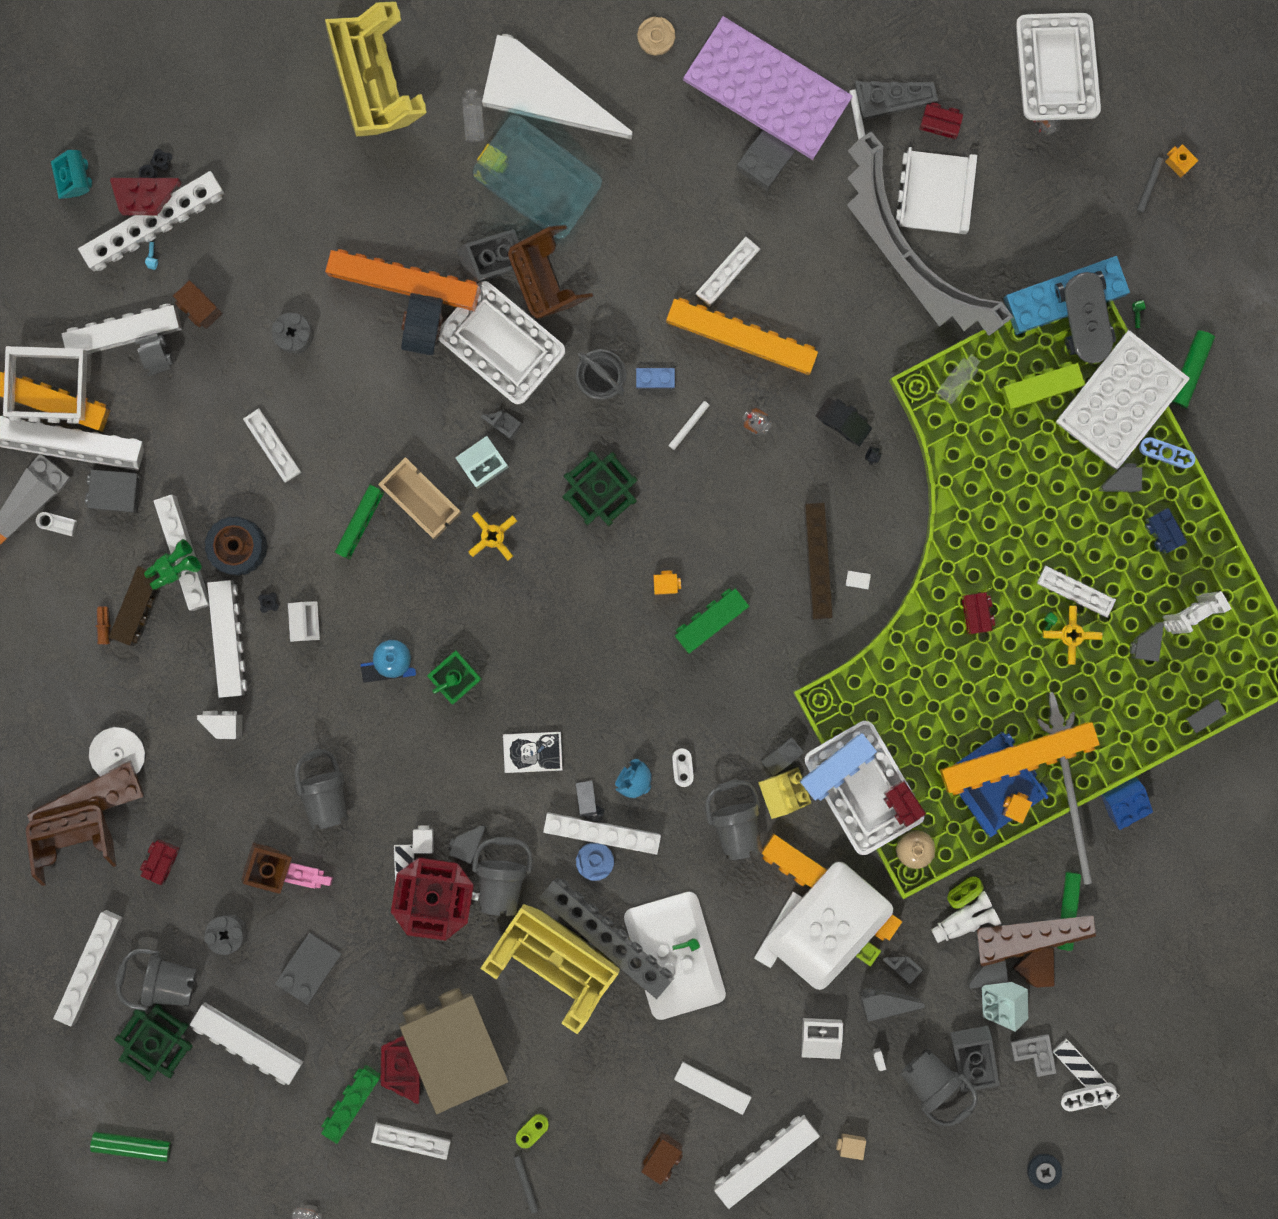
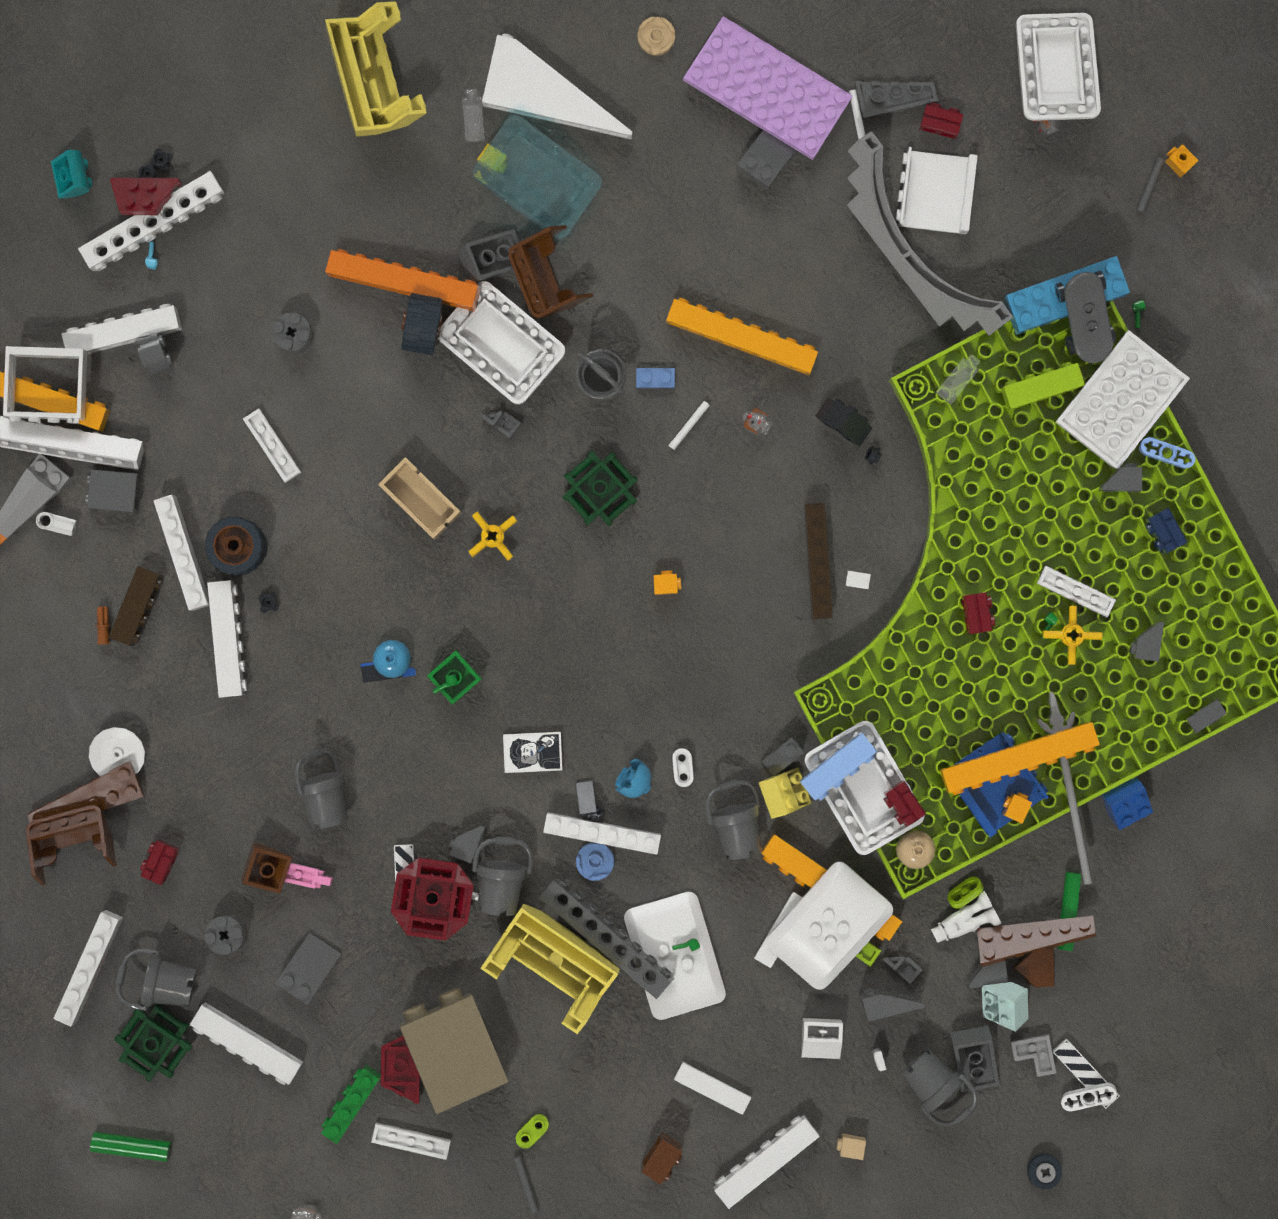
(166, 565): green piece -> none
(199, 306): reddish brown brick -> none
(222, 726): white slope -> none
(303, 621): white brick -> none
(359, 522): green brick -> none
(423, 839): white brick -> none
(481, 462): light aqua slope -> none
(712, 620): green brick -> none
(727, 271): white tile -> none
(1193, 366): green brick -> none
(1207, 605): white fence -> none

